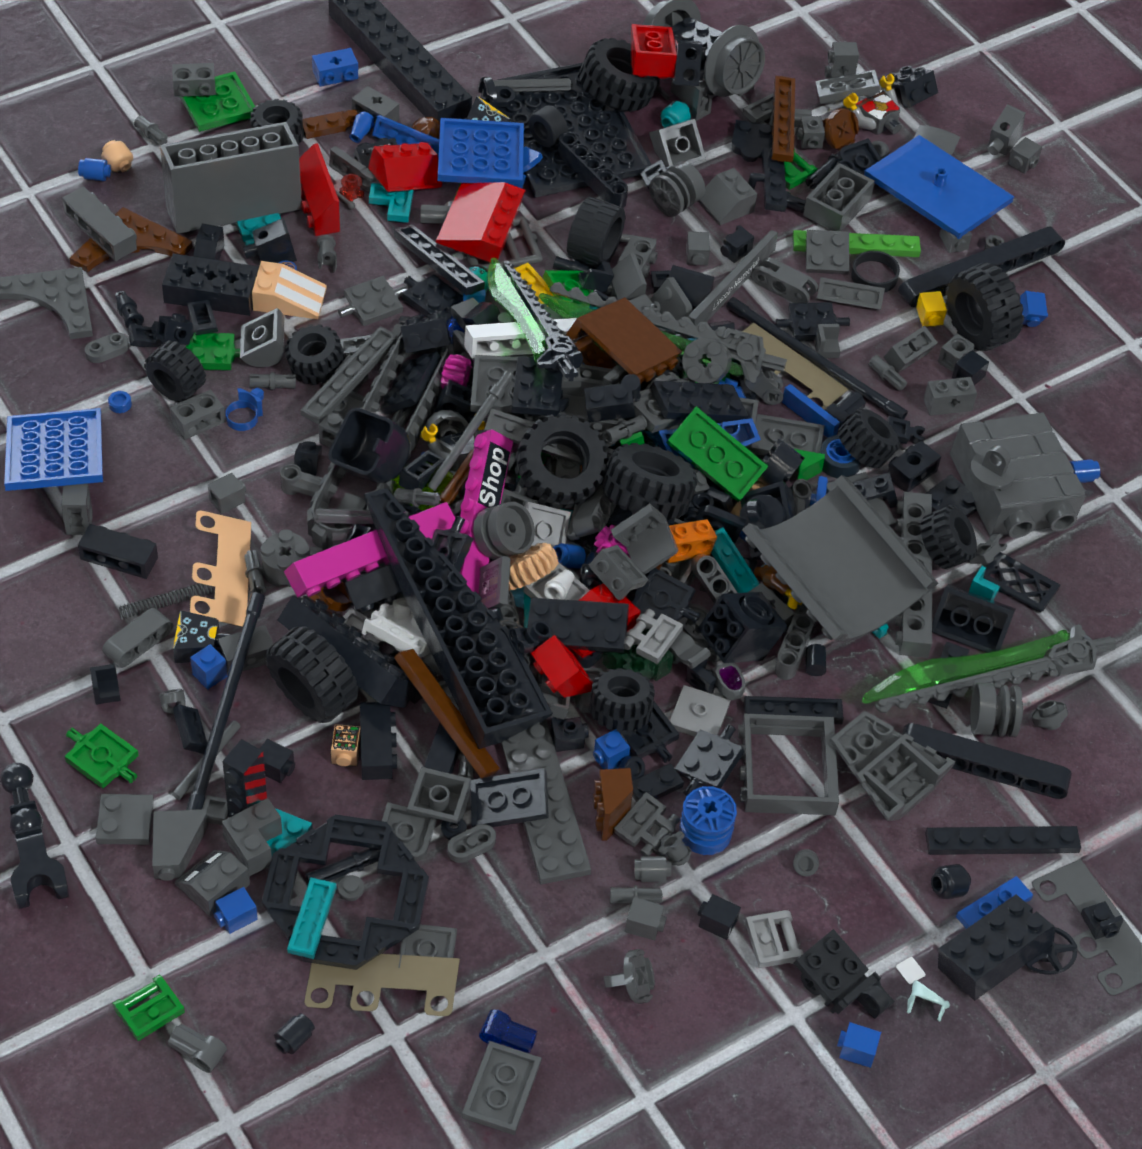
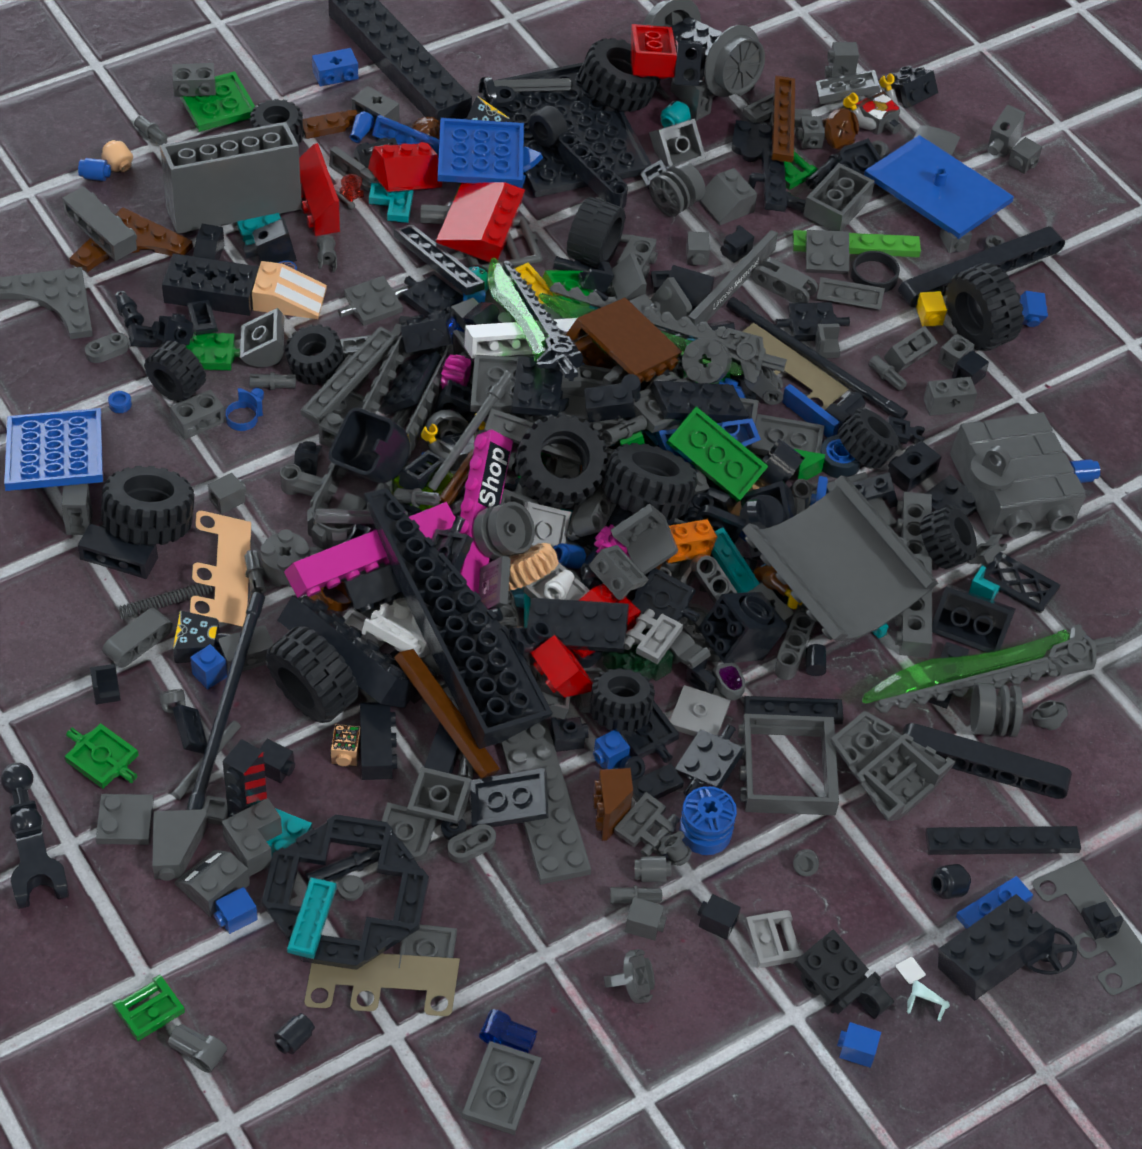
(147, 505): none -> black tyre

